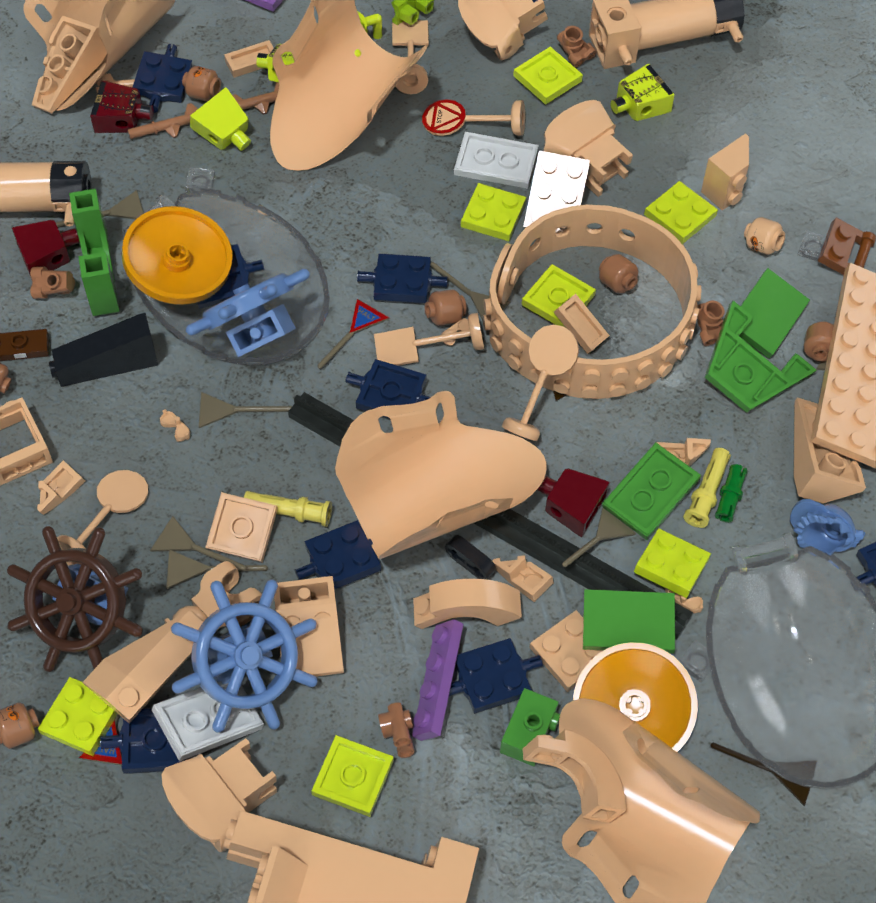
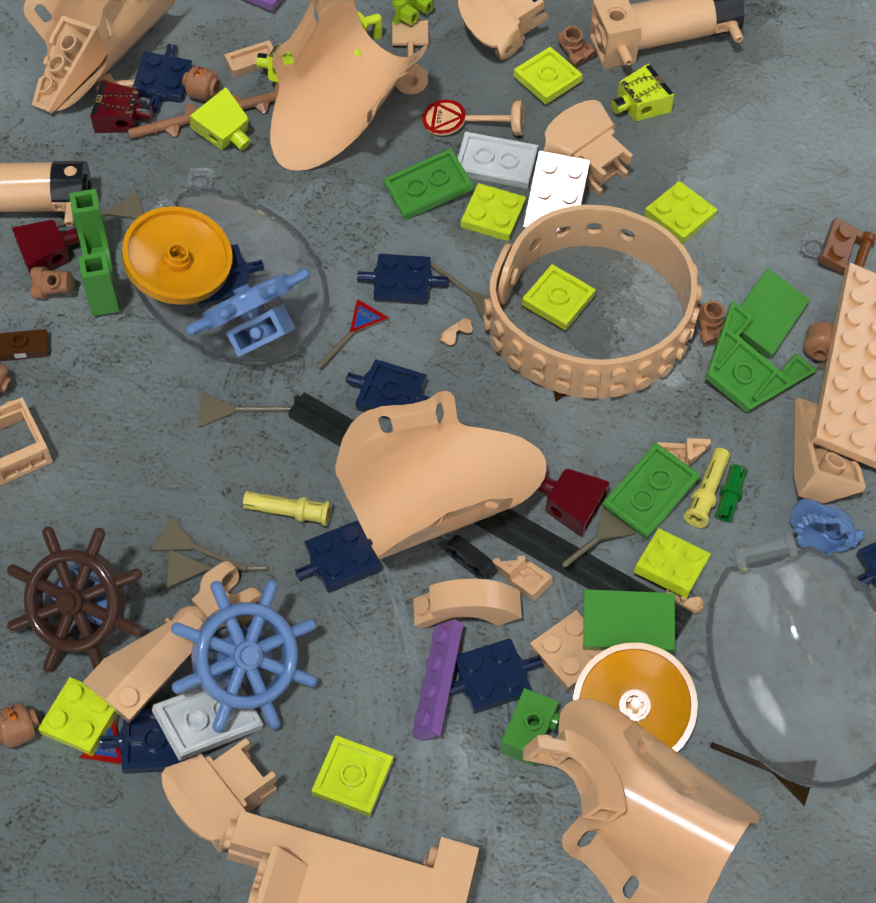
(58, 487): light nougat slope -> none
(105, 353): black slope -> none
(116, 492): light nougat piece -> none
(170, 420): light nougat piece -> none
(241, 527): light nougat plate -> none
(315, 599): light nougat slope -> none
(396, 724): nougat plate -> none
(400, 346): light nougat piece -> none
(428, 184): none -> bright green tile
(445, 307): nougat head -> none
(553, 353): light nougat piece -> none
(581, 323): light nougat tile -> none
(618, 273): nougat head -> none
(727, 173): light nougat slope -> none
(764, 235): light nougat head -> none

